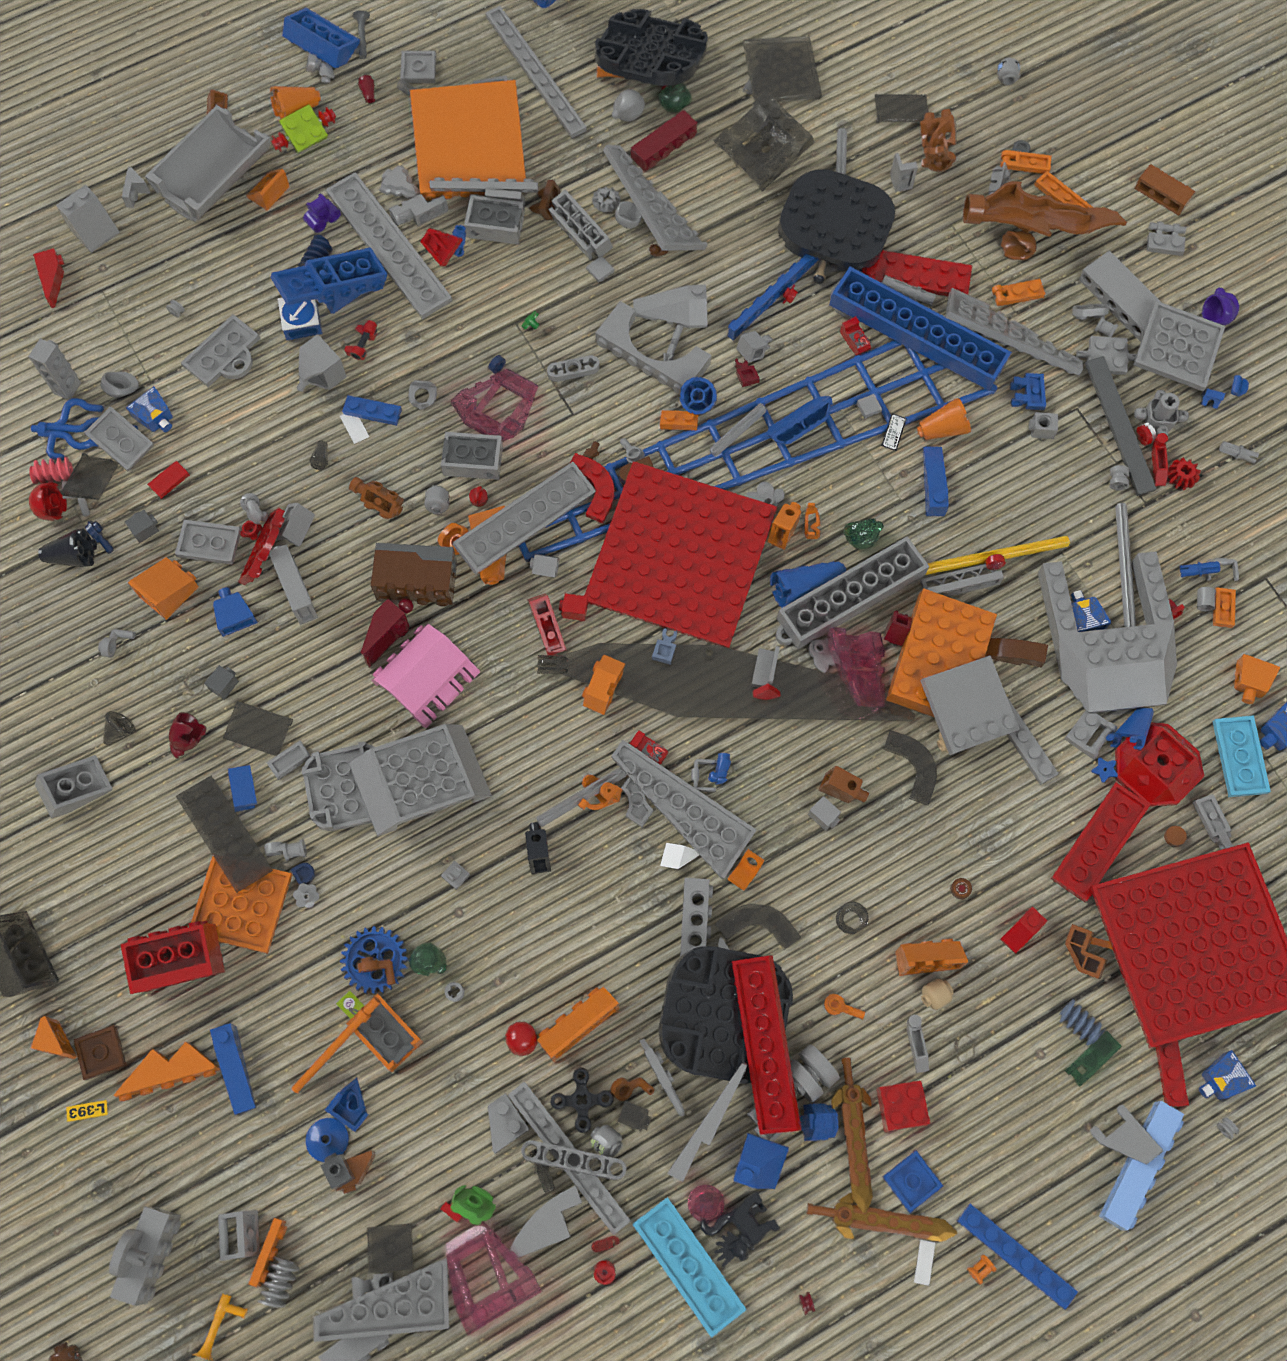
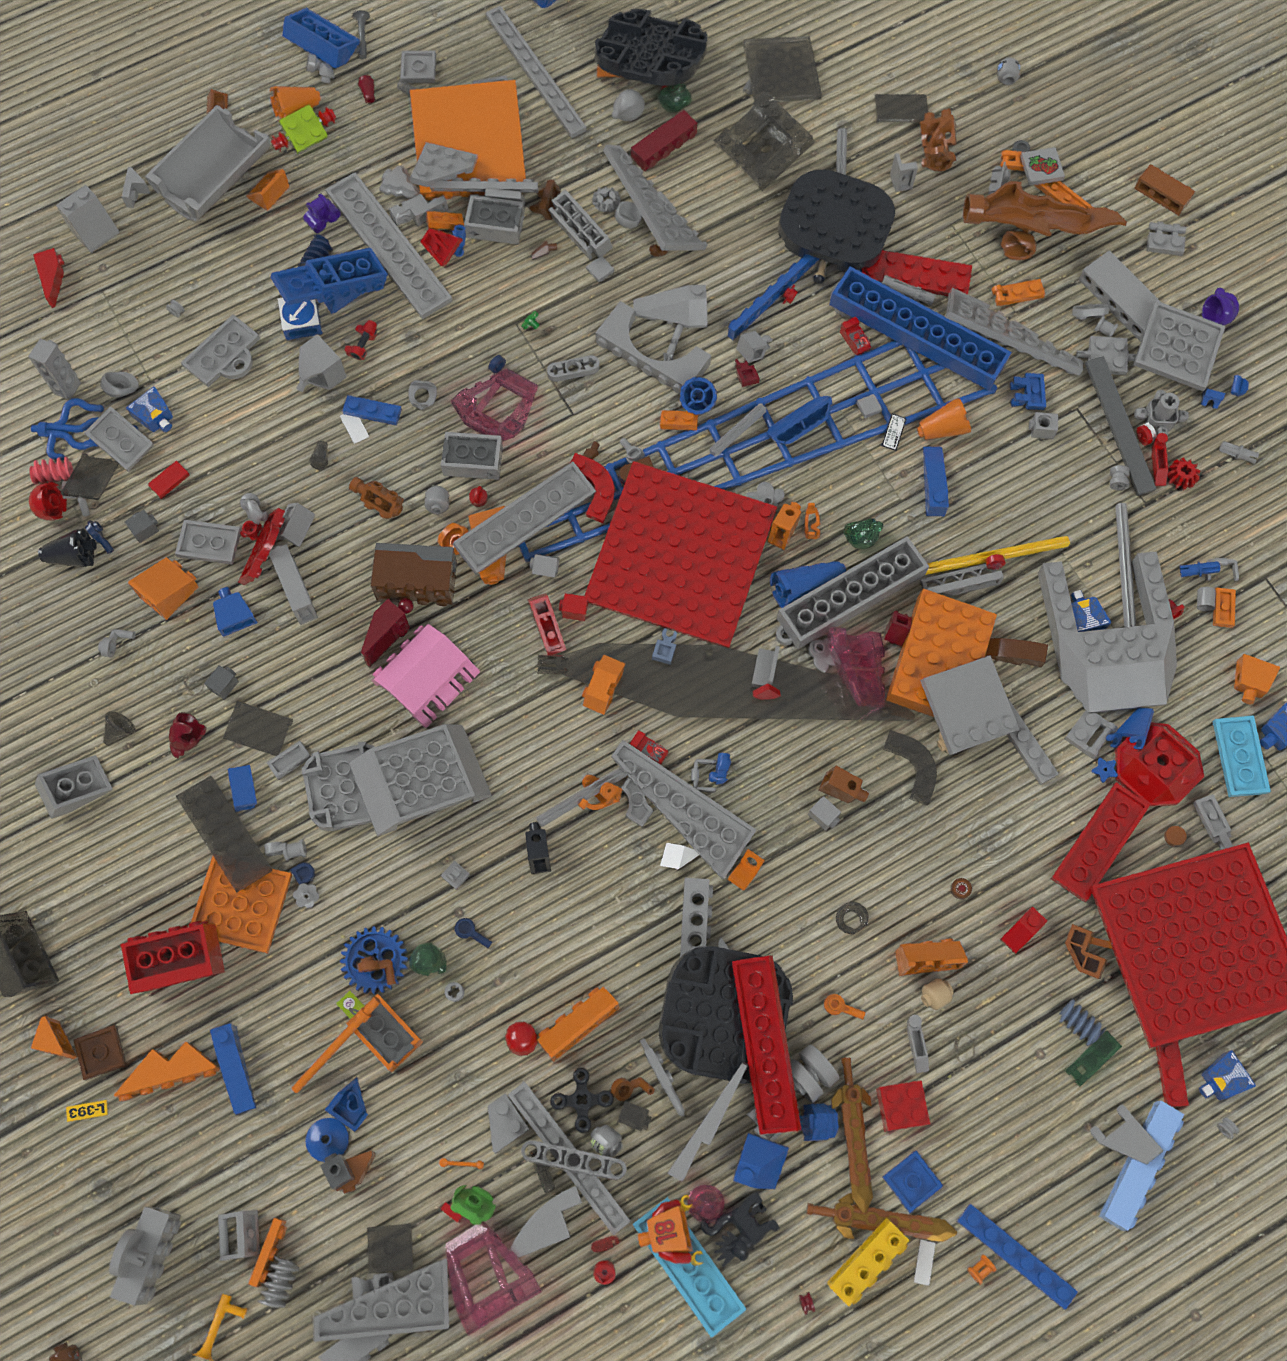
(441, 164): none -> light grey plate
(443, 220): none -> orange plate
(444, 1162): none -> orange hinge
(465, 929): none -> dark blue plate
(544, 249): none -> reddish brown bar
(670, 1233): none -> torso
(762, 916): clear smoke plate -> none
(867, 1262): none -> yellow brick
(1042, 166): none -> light grey tile

